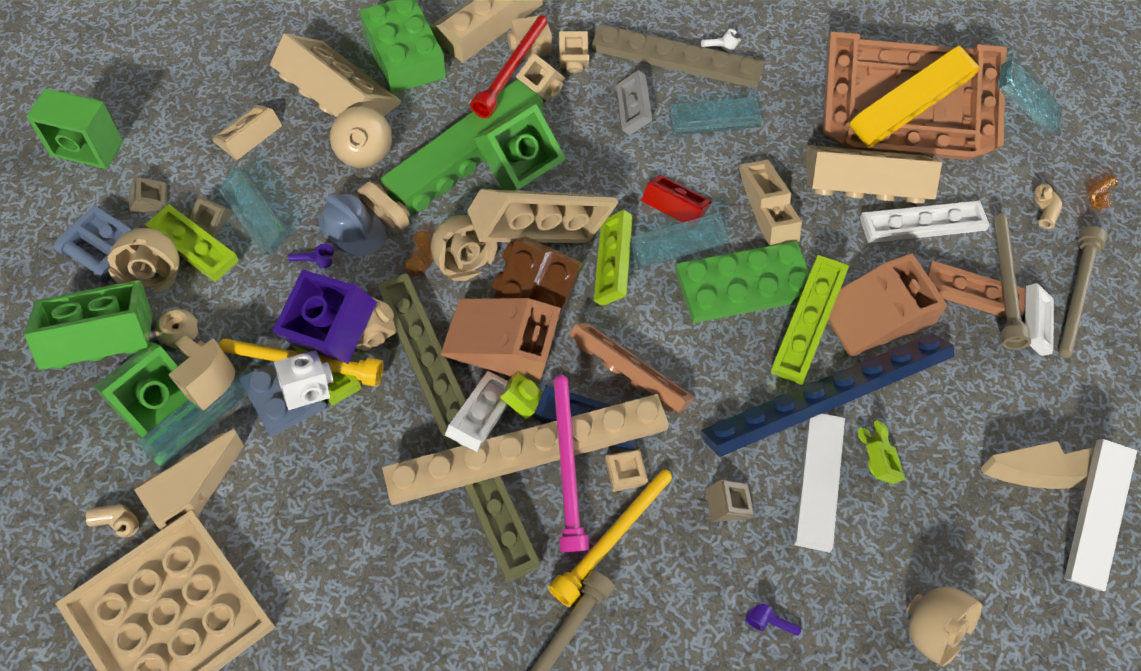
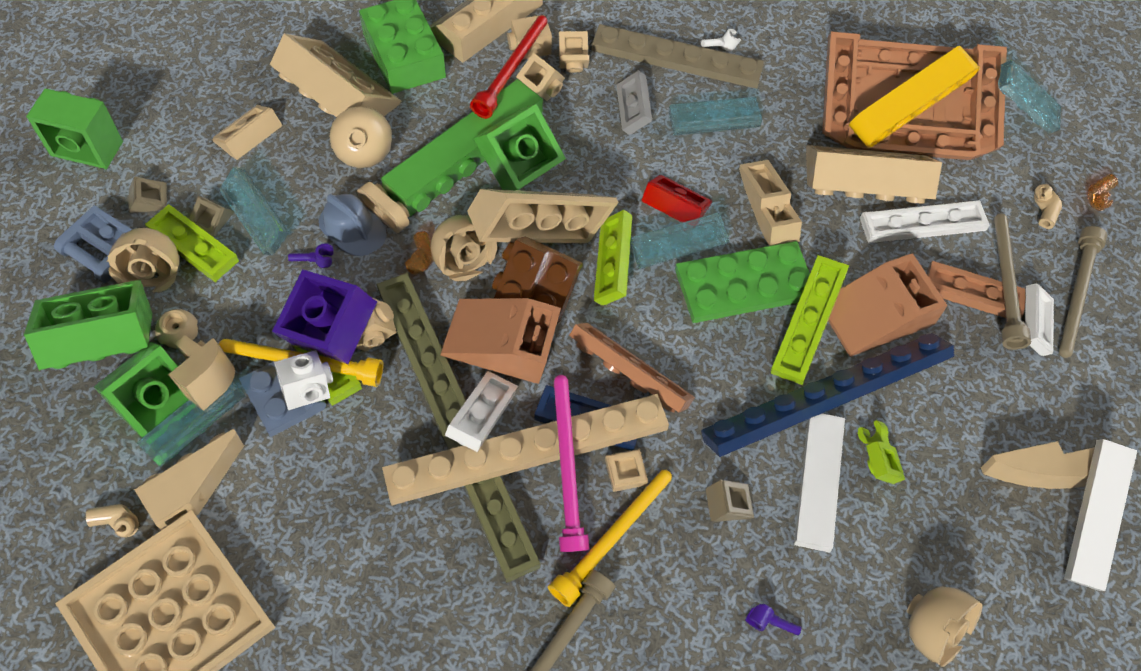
(521, 395): lime plate -> none

